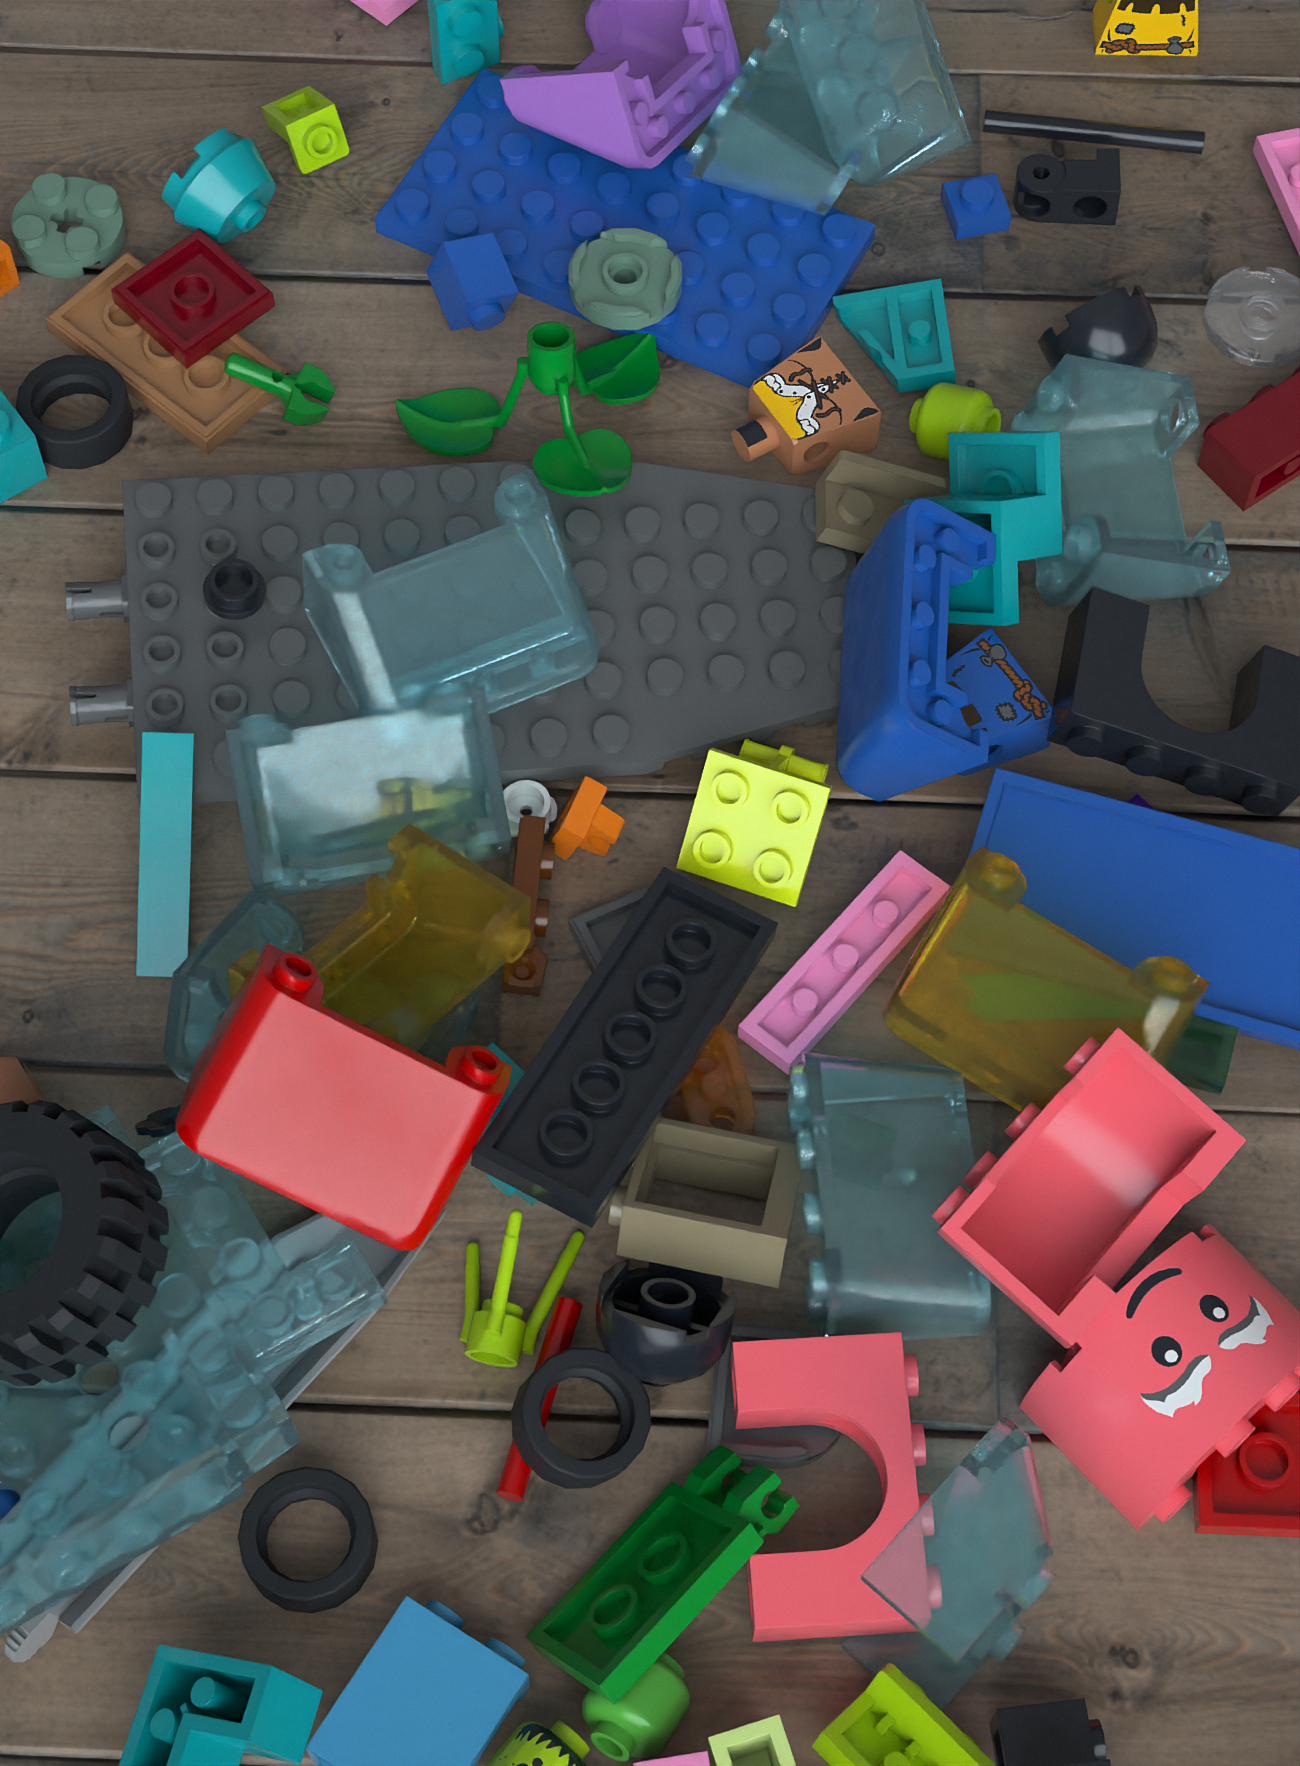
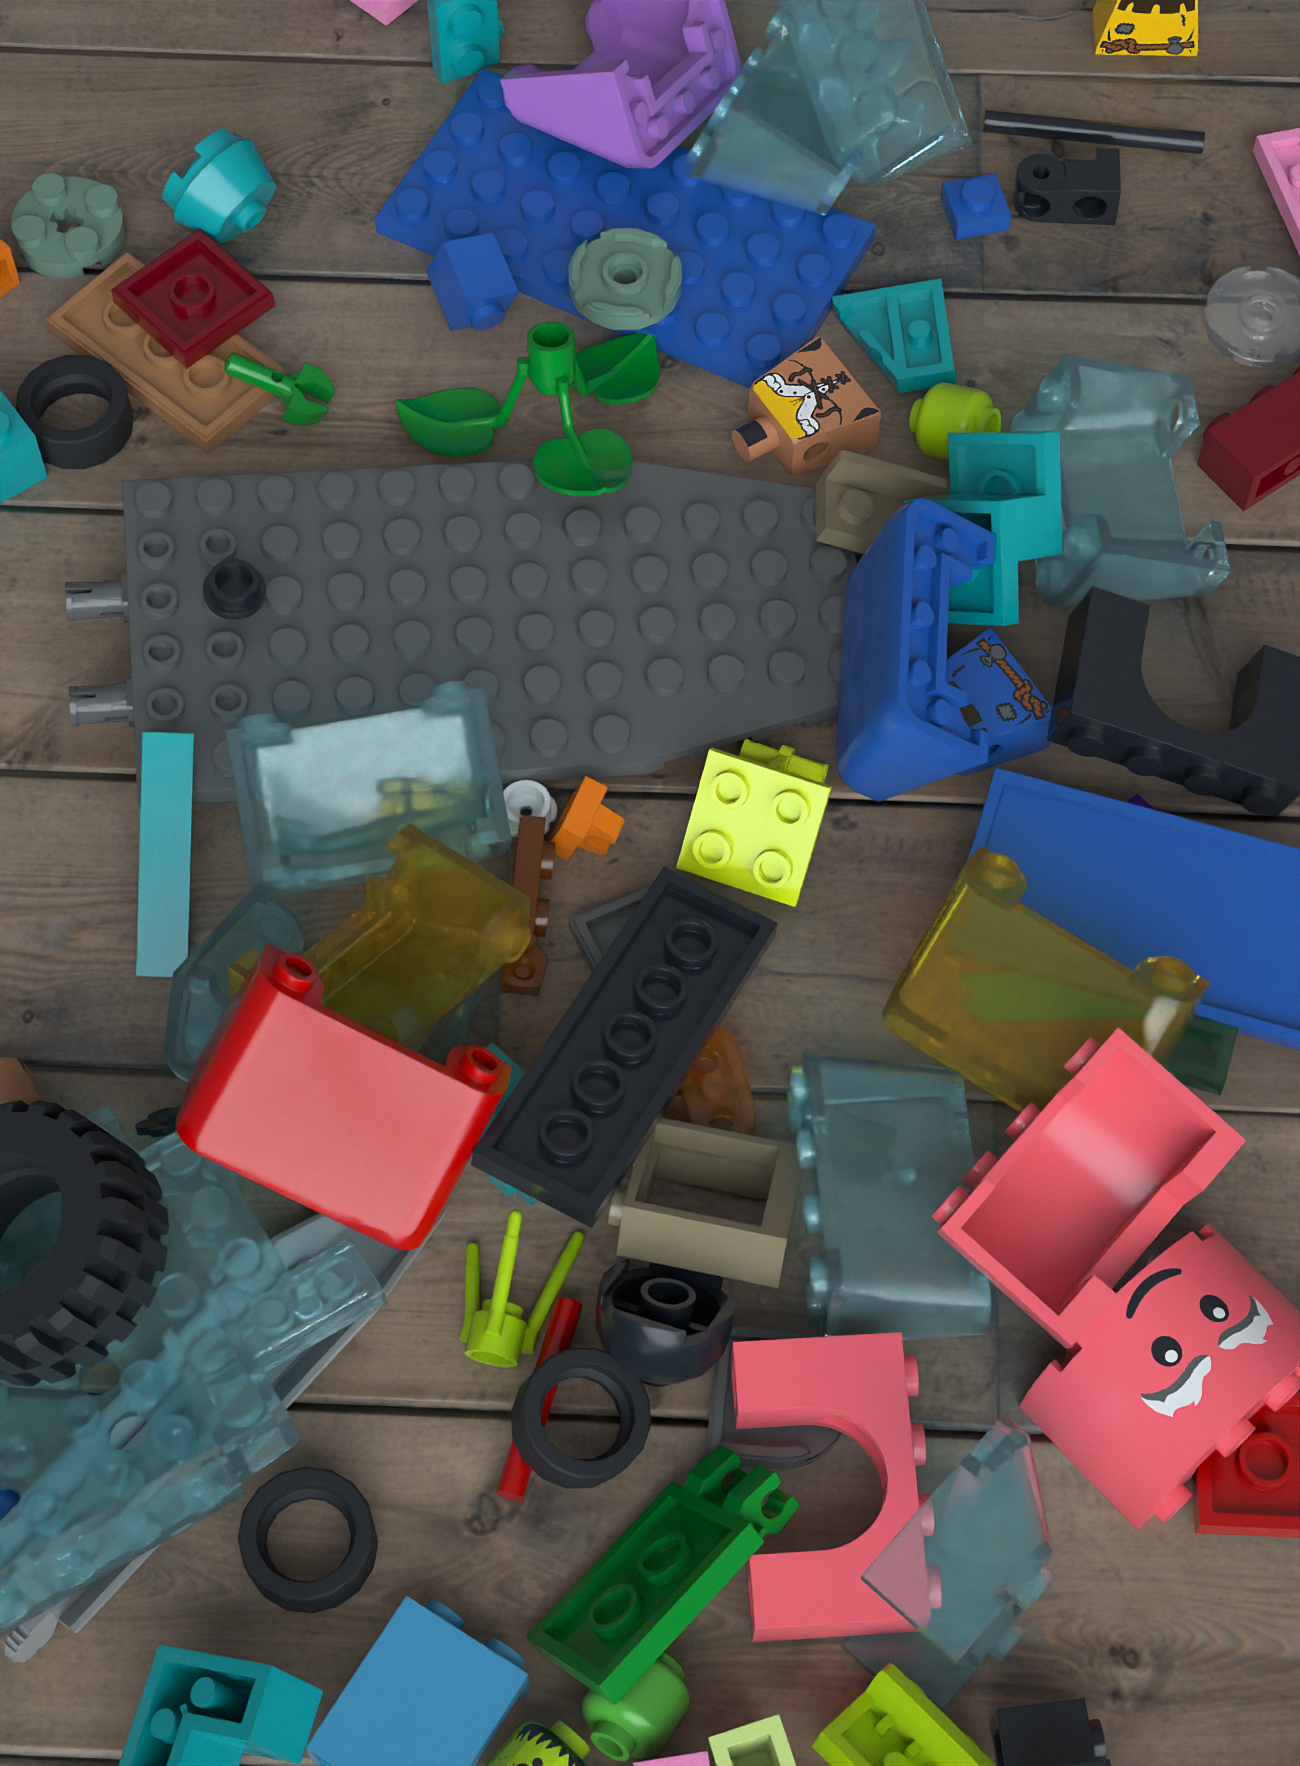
(310, 128): lime bracket -> none
(476, 612): clear light blue windscreen -> none
(843, 962): bright pink plate -> none
(1106, 329): black cylinder -> none

